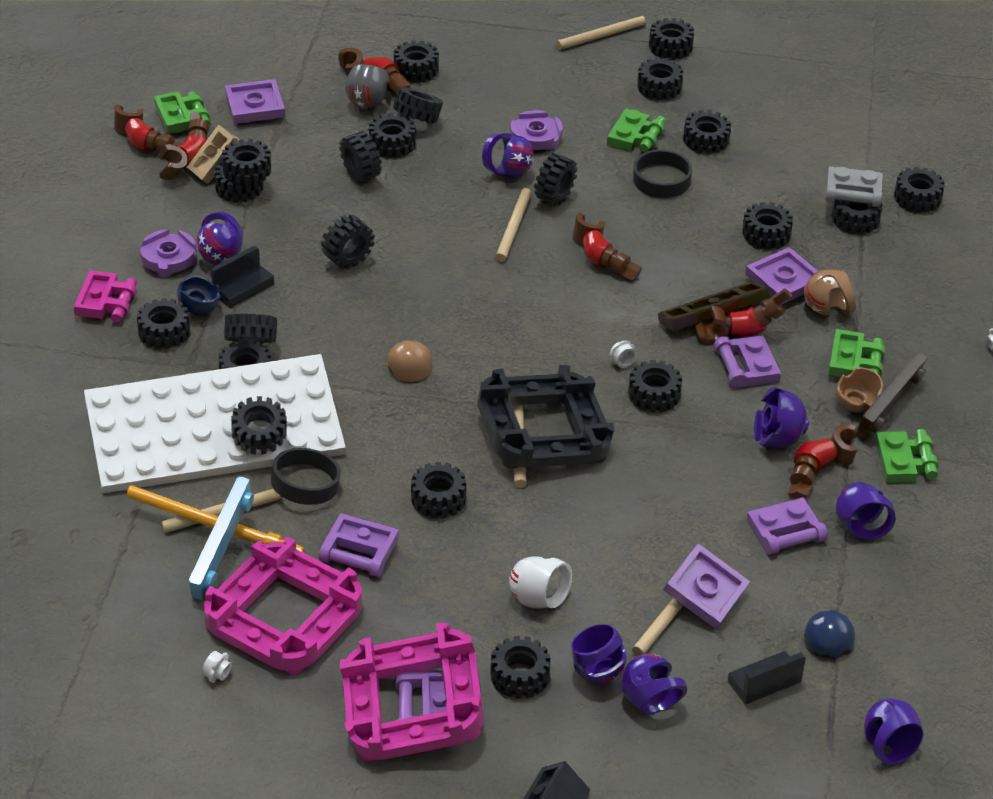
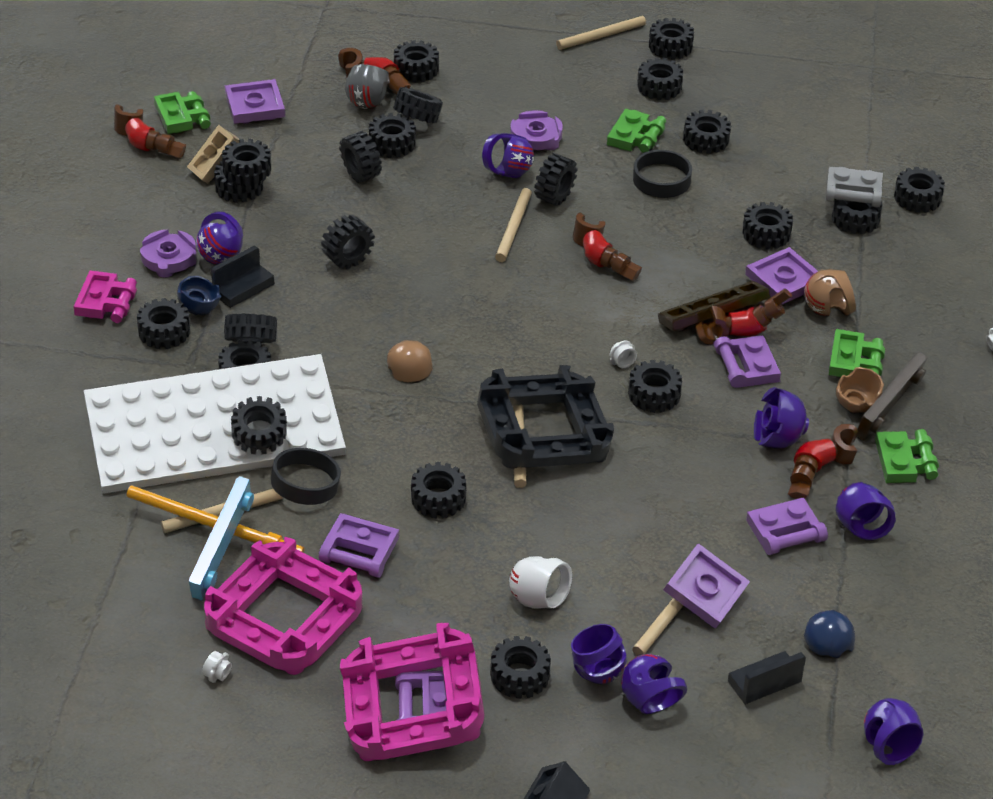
(182, 155): reddish brown piece -> none

